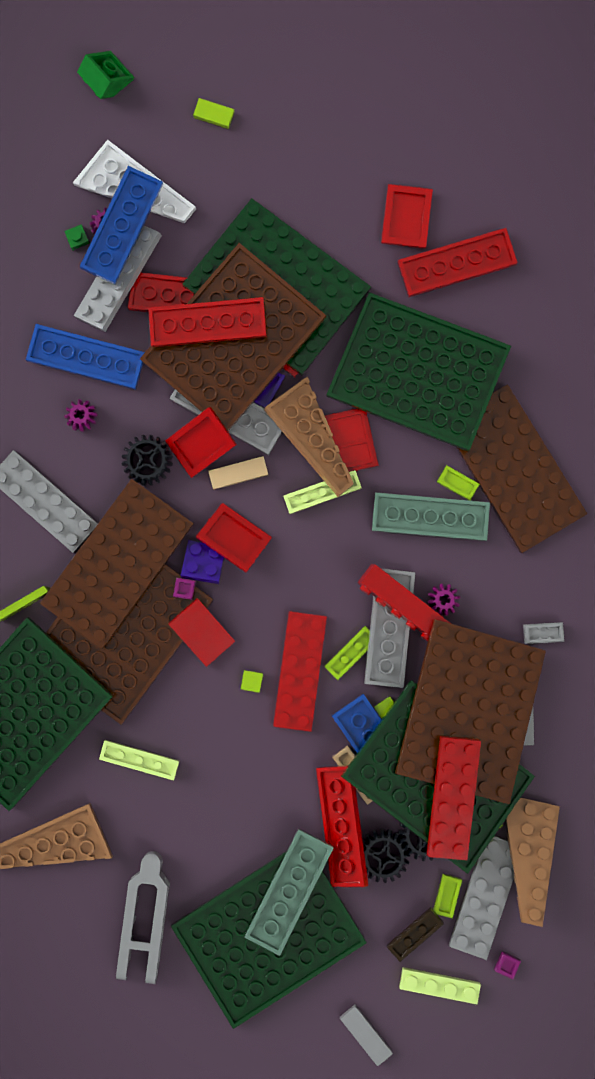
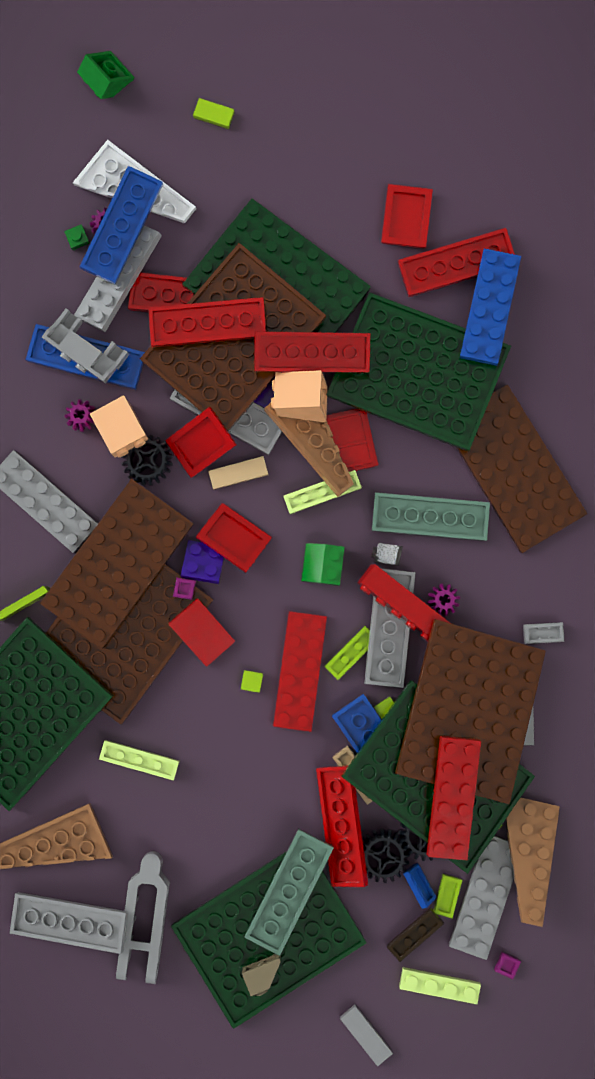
(69, 922): none -> light grey plate
(87, 357): none -> light grey bracket
(119, 427): none -> light nougat slope
(260, 974): none -> dark tan slope
(300, 395): none -> light nougat slope
(311, 351): none -> red plate
(323, 564): none -> green slope
(387, 554): none -> clear smoke slope
(419, 885): none -> blue tile
(458, 483): lime tile -> none
(490, 307): none -> blue plate

